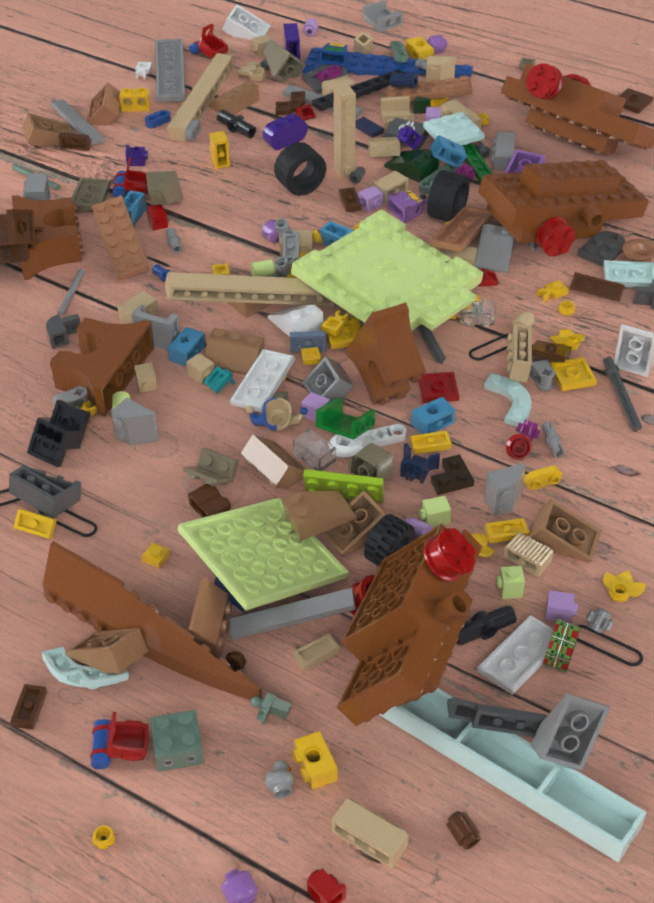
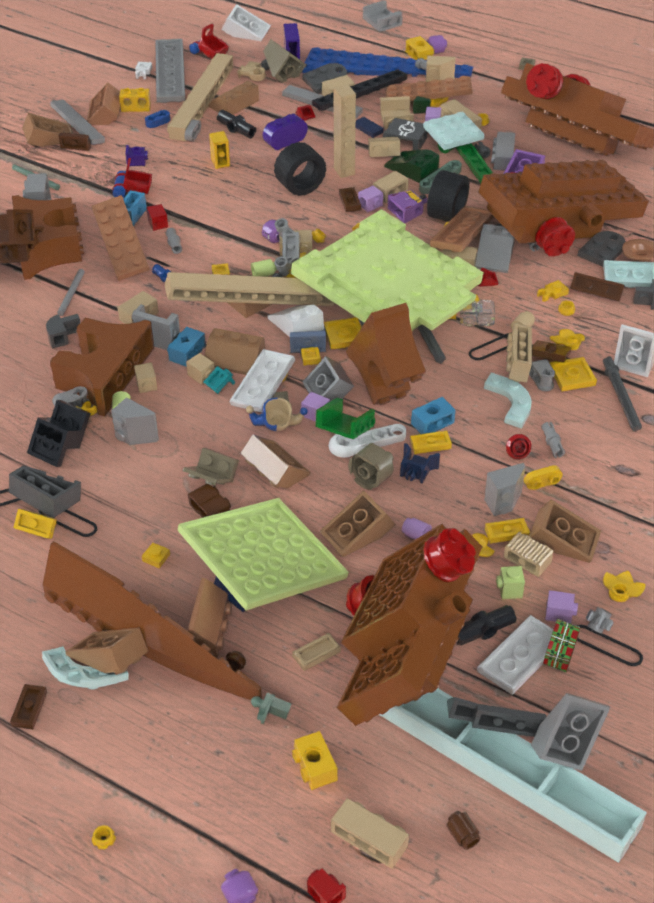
(90, 192): dark tan plate -> none
(118, 740): red piece -> none
(163, 187): dark tan slope -> none
(176, 740): sand green piece -> none
(259, 44): tan brick -> none
(281, 780): light grey animal -> none
(288, 107): reddish brown tile -> none
(292, 613): light grey tile -> none
(310, 27): lavender brick -> none
(314, 450): clear brick -> none
(316, 512): medium nougat slope -> none
(330, 72): magenta plate -> none
(332, 232): dark azure brick -> none
(335, 54): blue torso -> none
(335, 324): yellow plate -> none
(347, 484): lime plate -> none
(355, 177): dark grey pin -> none
(363, 43): tan brick -> none
(387, 537): black tyre -> none
(398, 51): sand green beam -> none
(404, 80): dark blue piece -> none
(406, 135): dark purple brick -> none
(435, 511): yellowish green brick -> none
(438, 385): red tile -> none
(448, 151): dark azure brick -> none
(455, 478): dark brown plate -> none
(466, 170): magenta gear -> none
(528, 429): magenta gear -> none
(635, 100): reddish brown plate -> none

